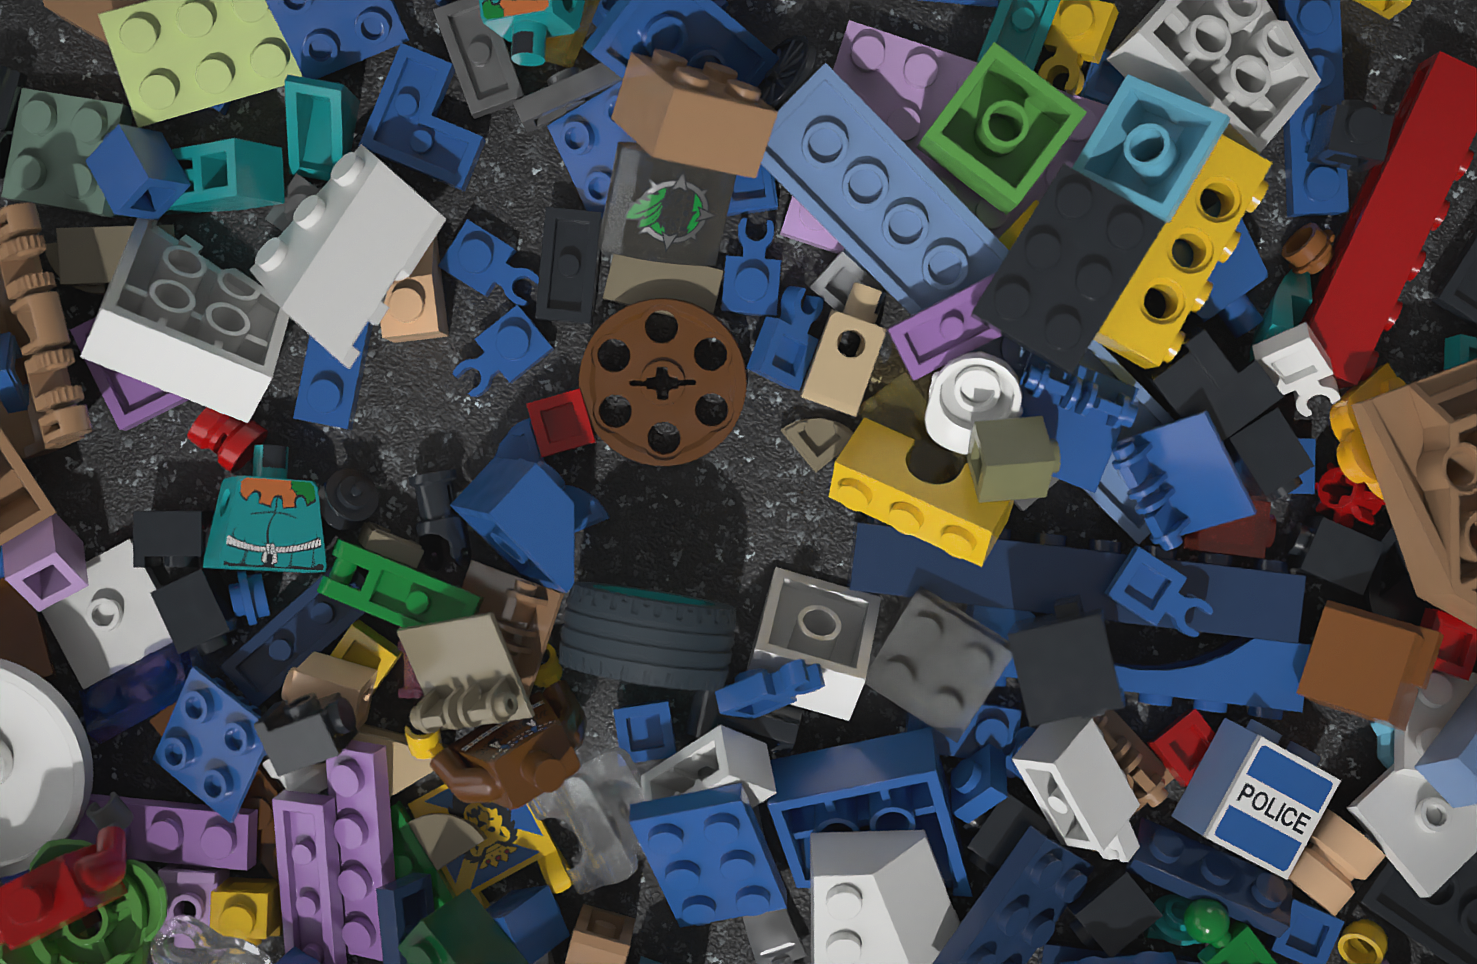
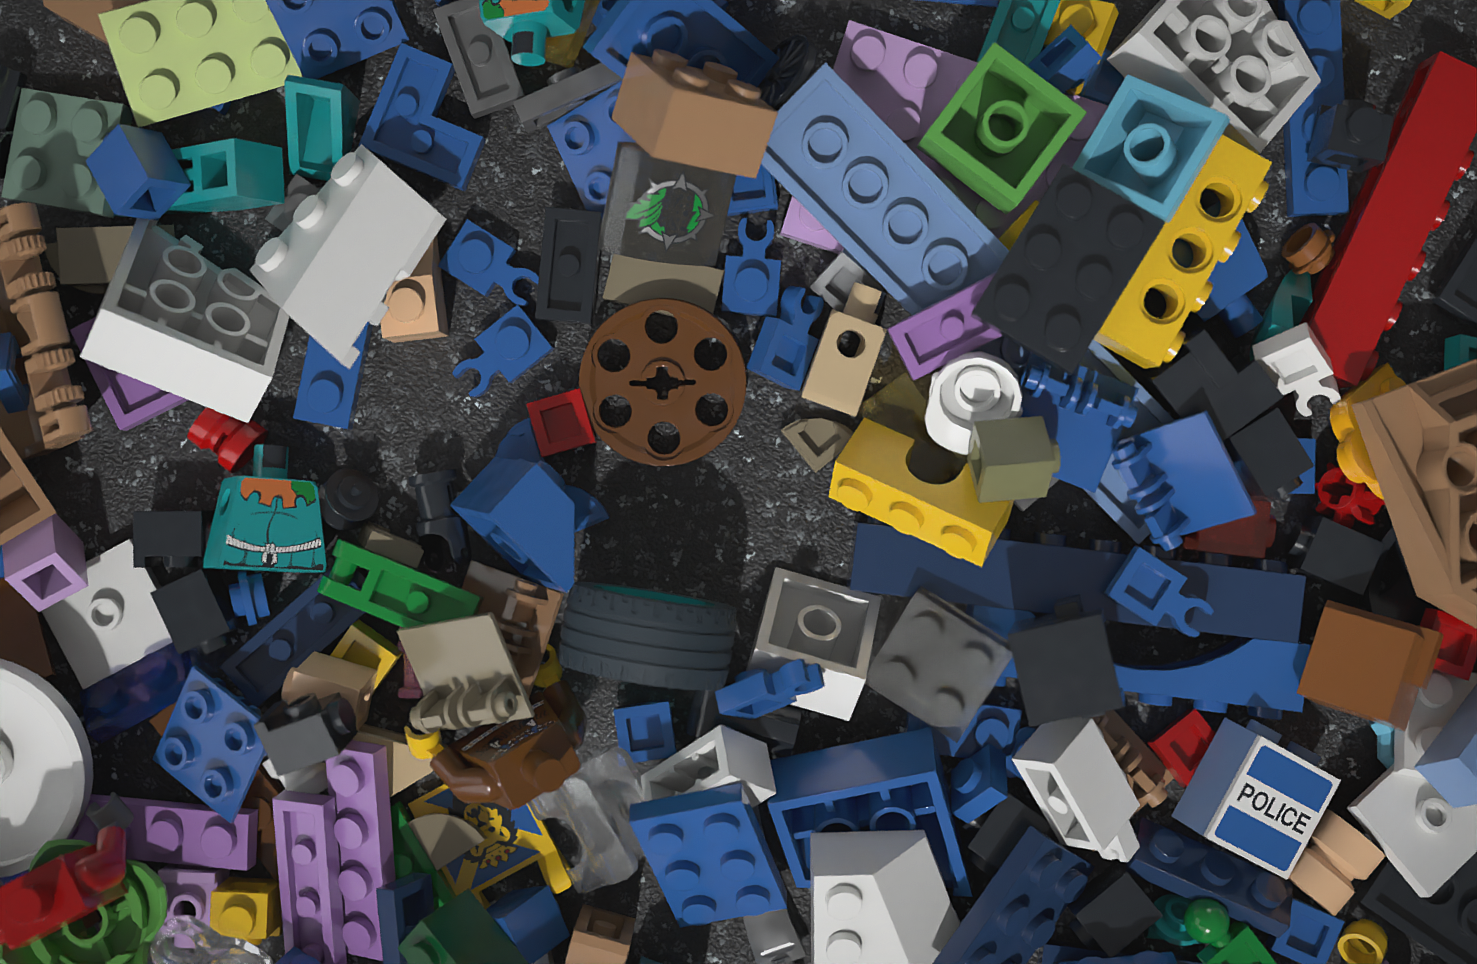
(1066, 60): none -> blue plate

